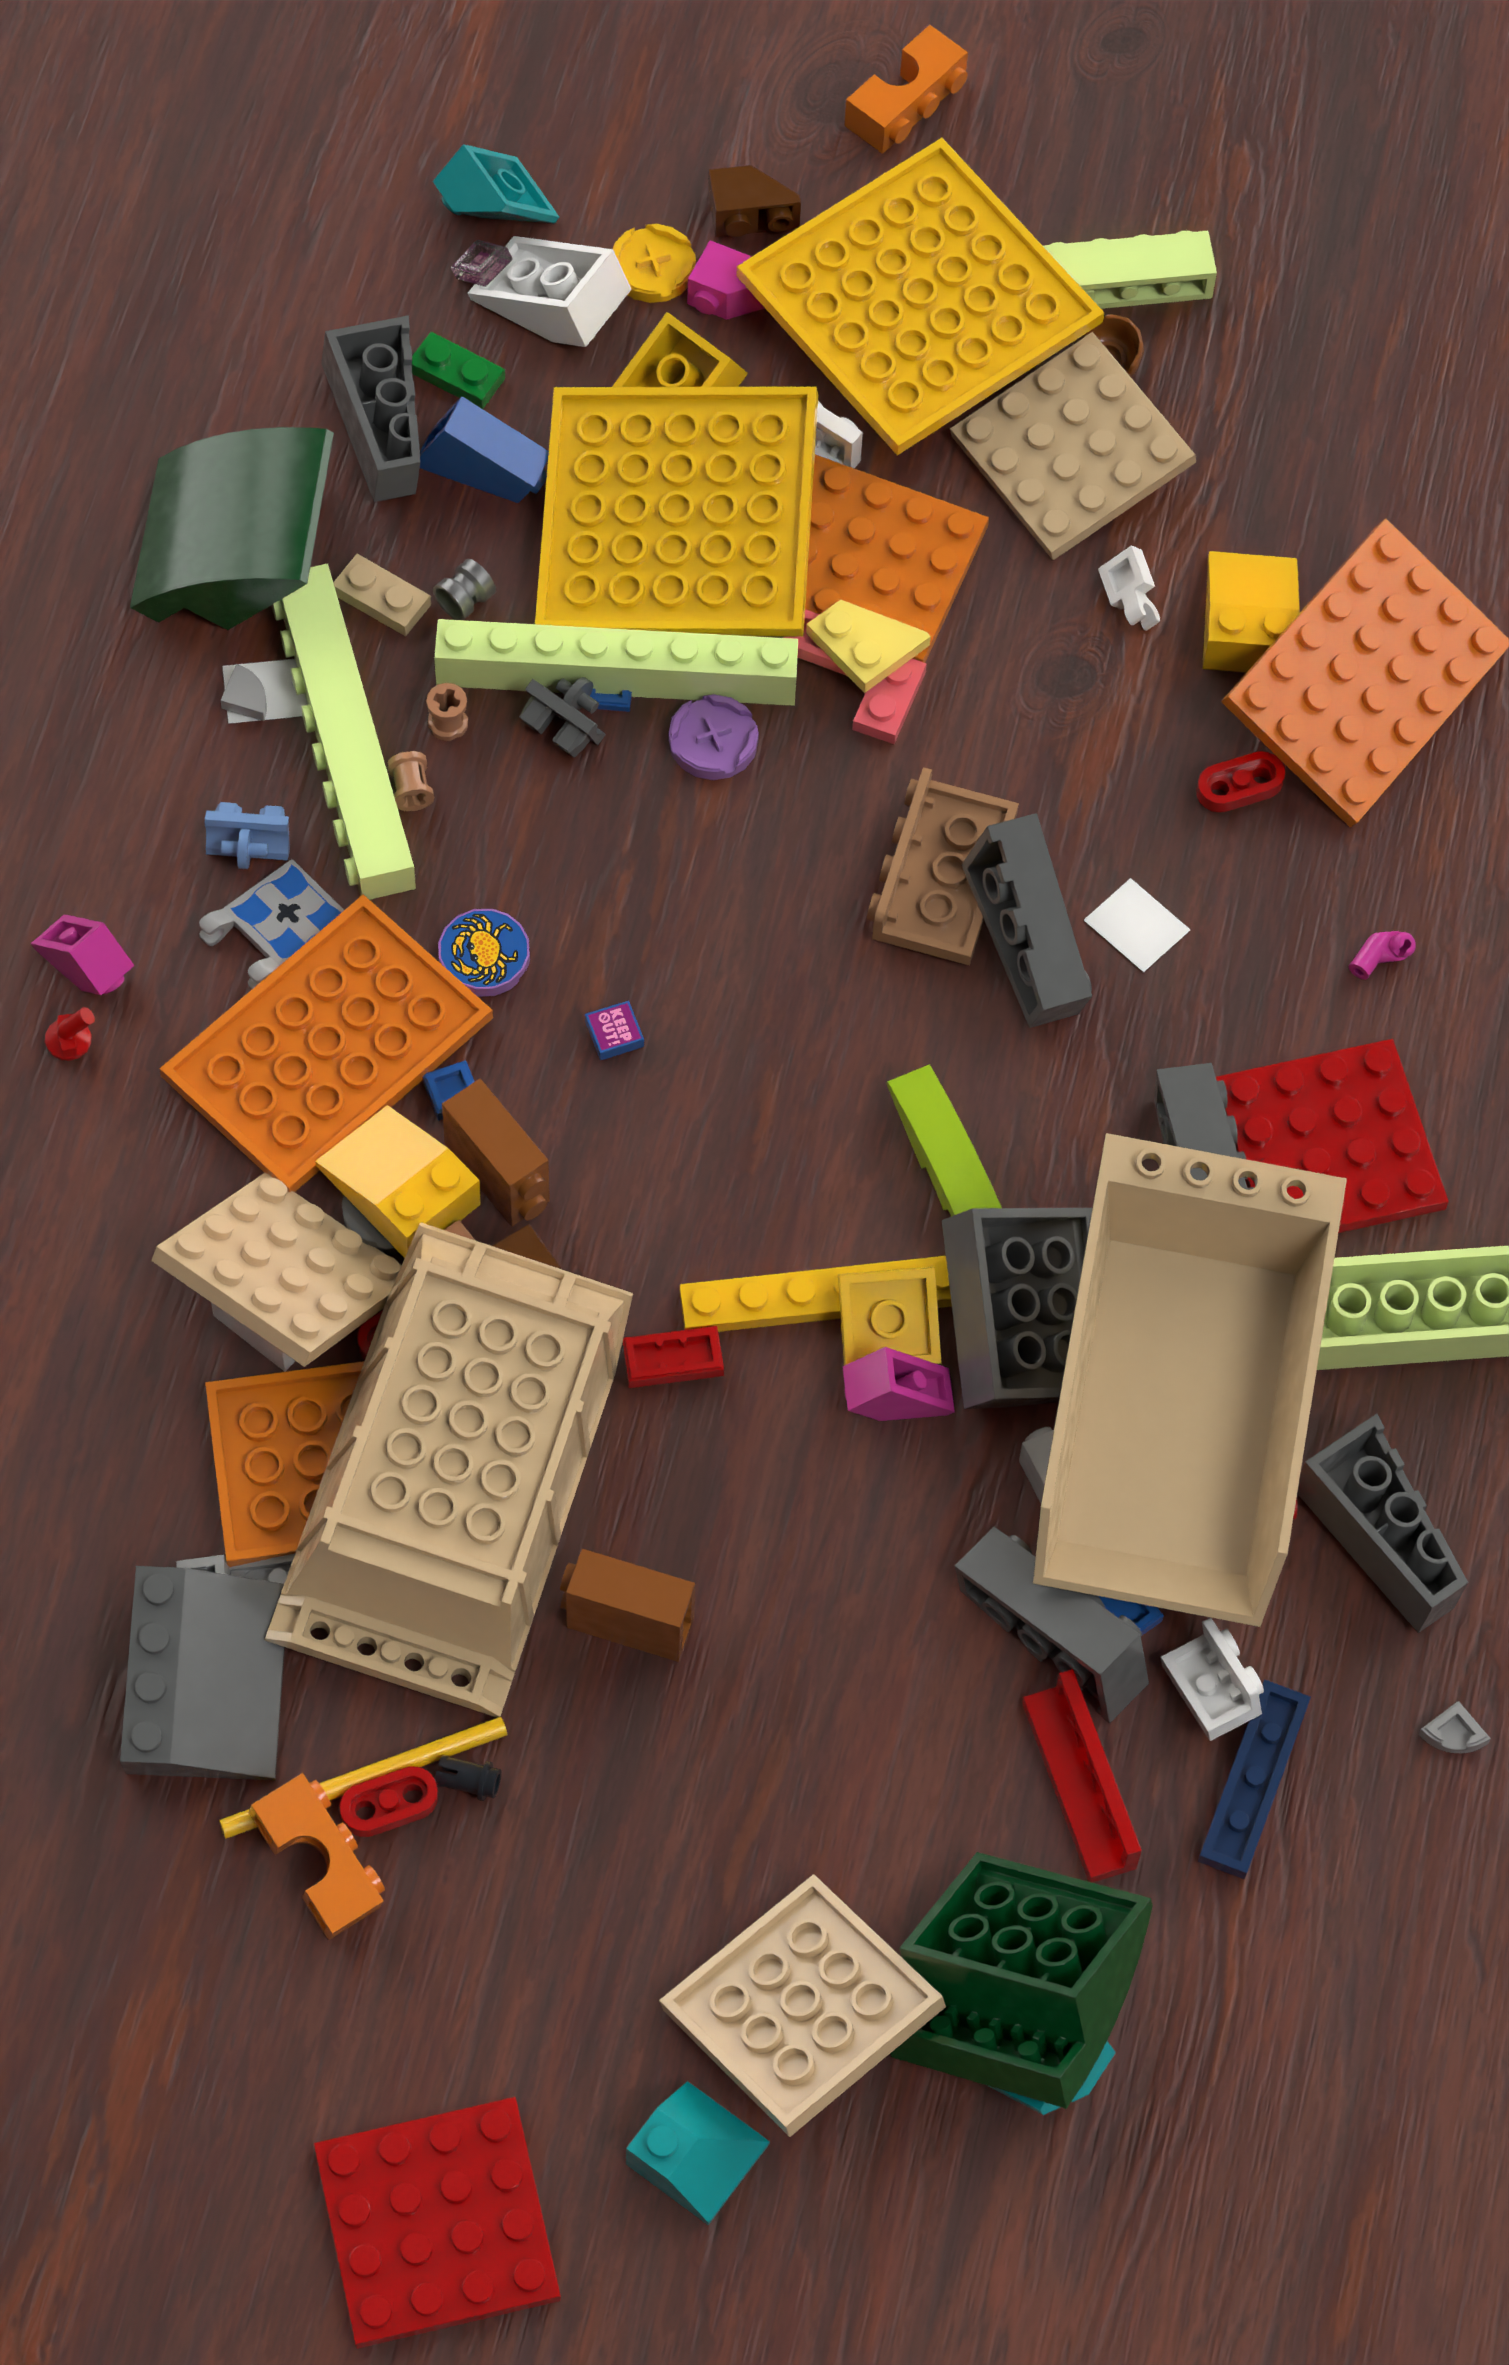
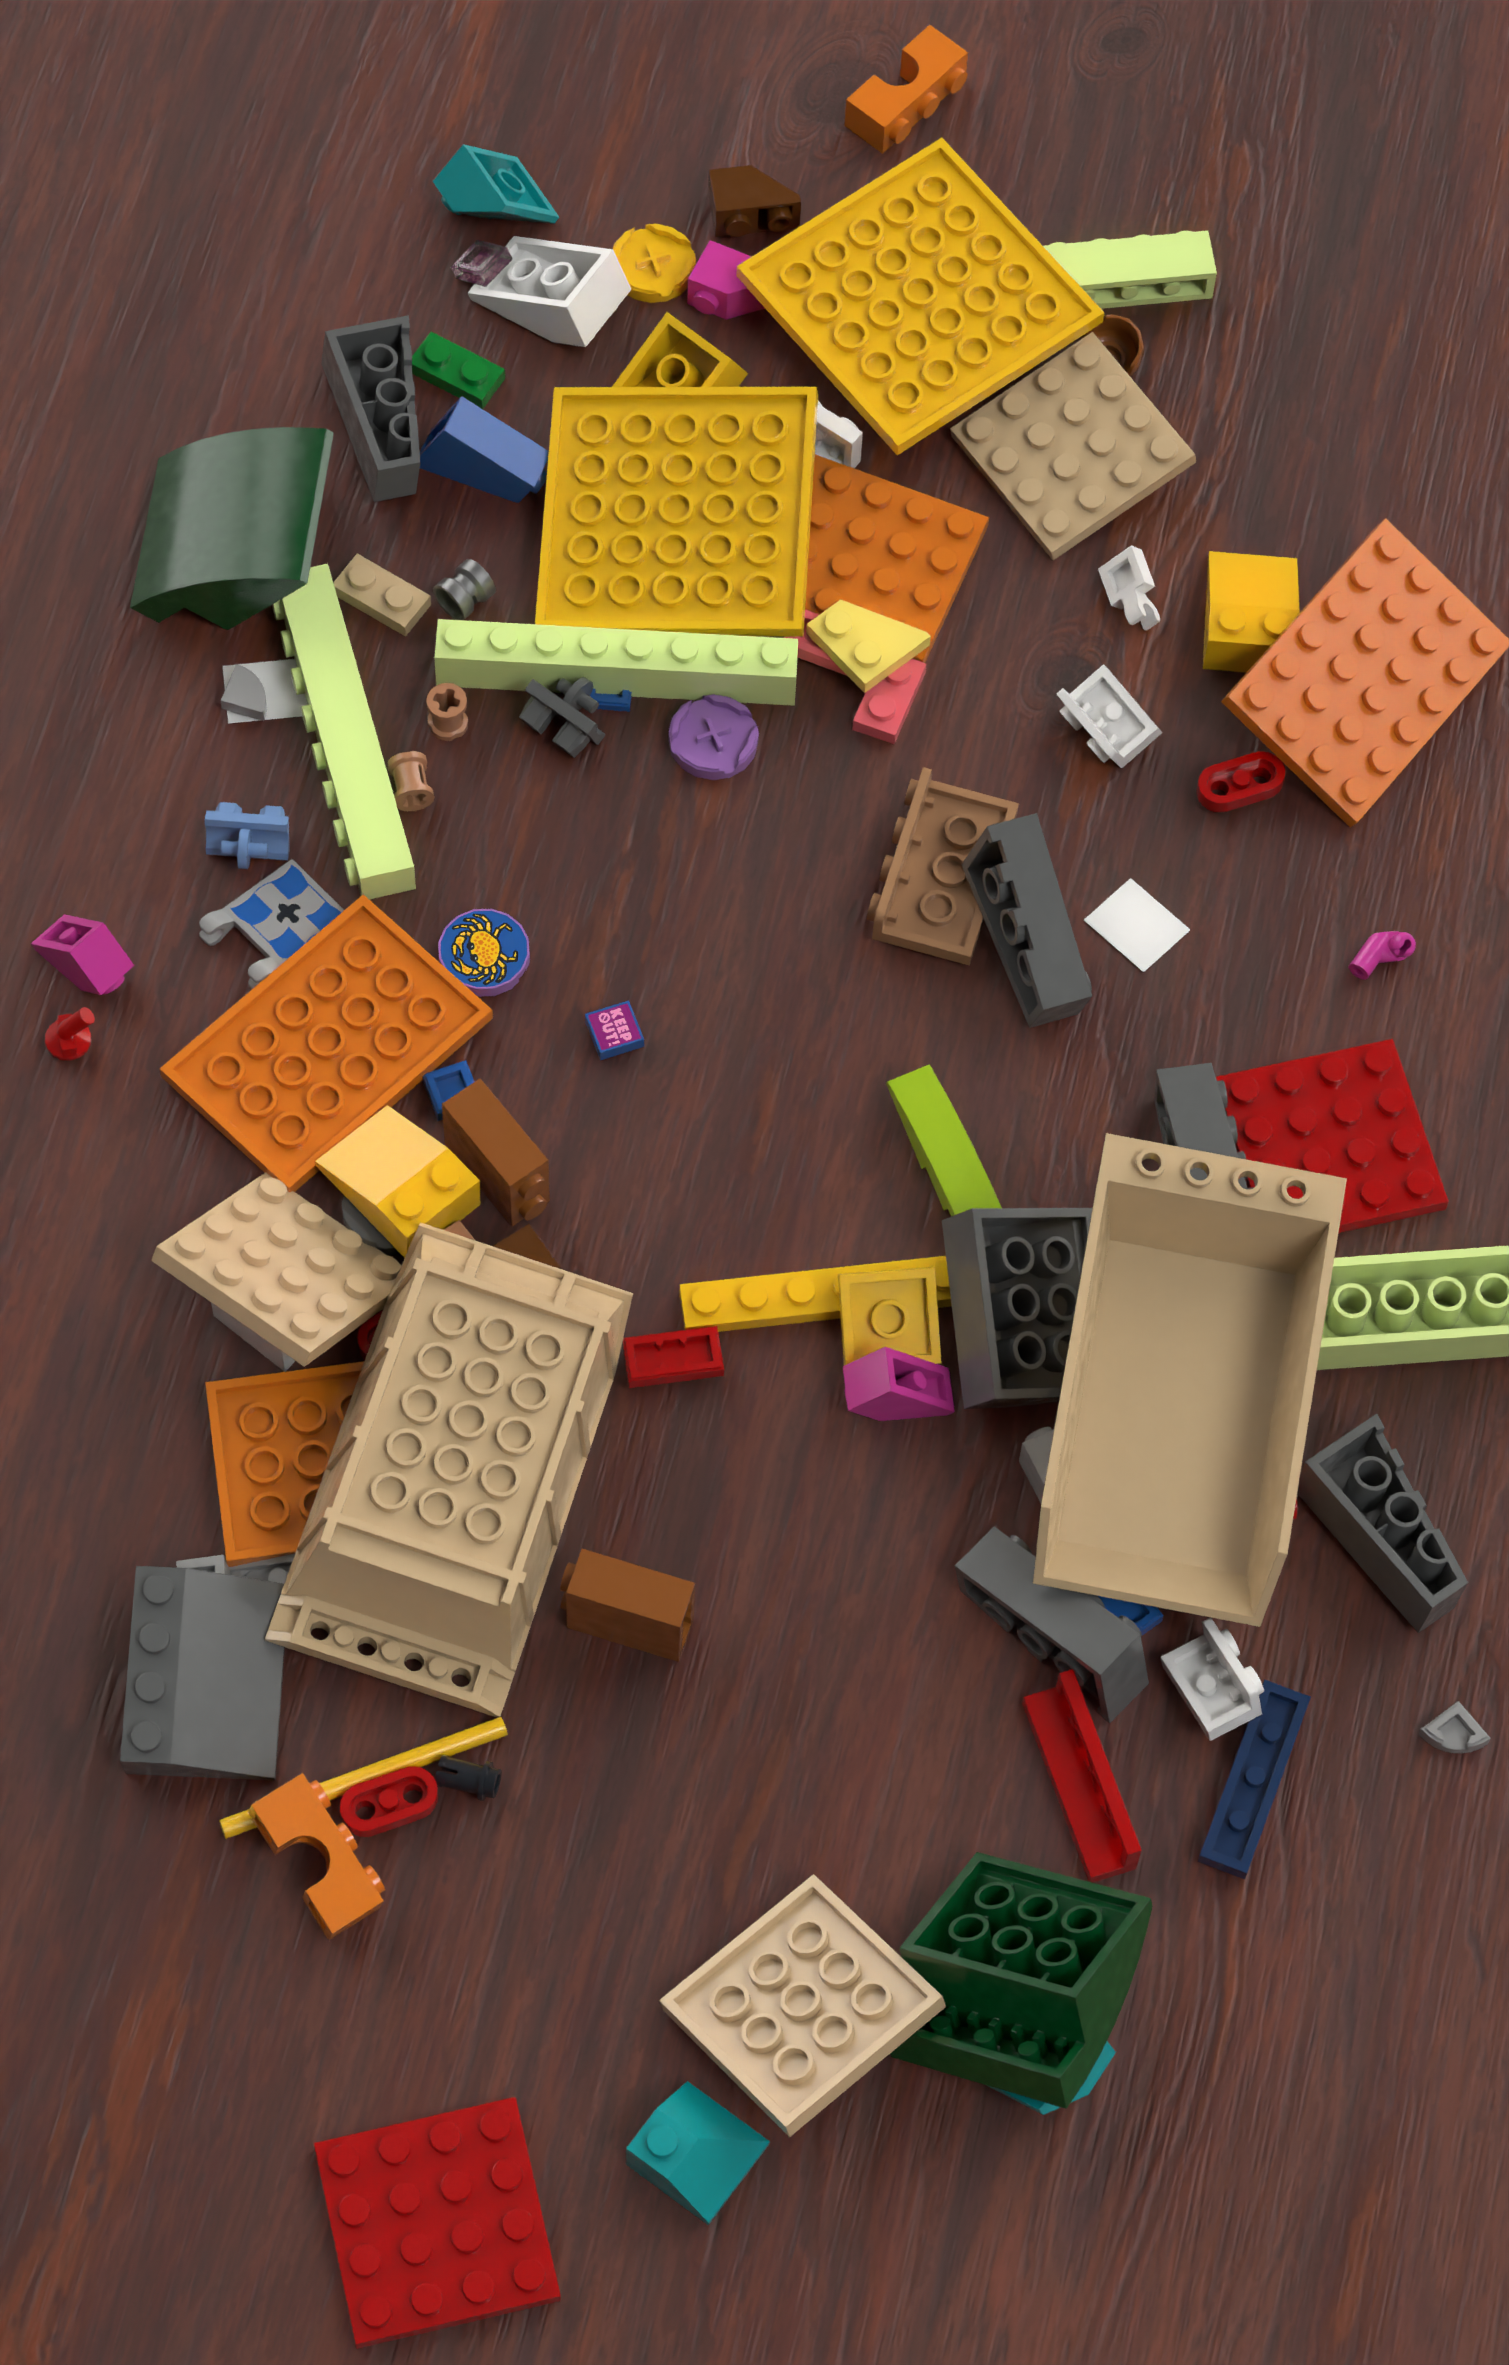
(1110, 716): none -> white bracket

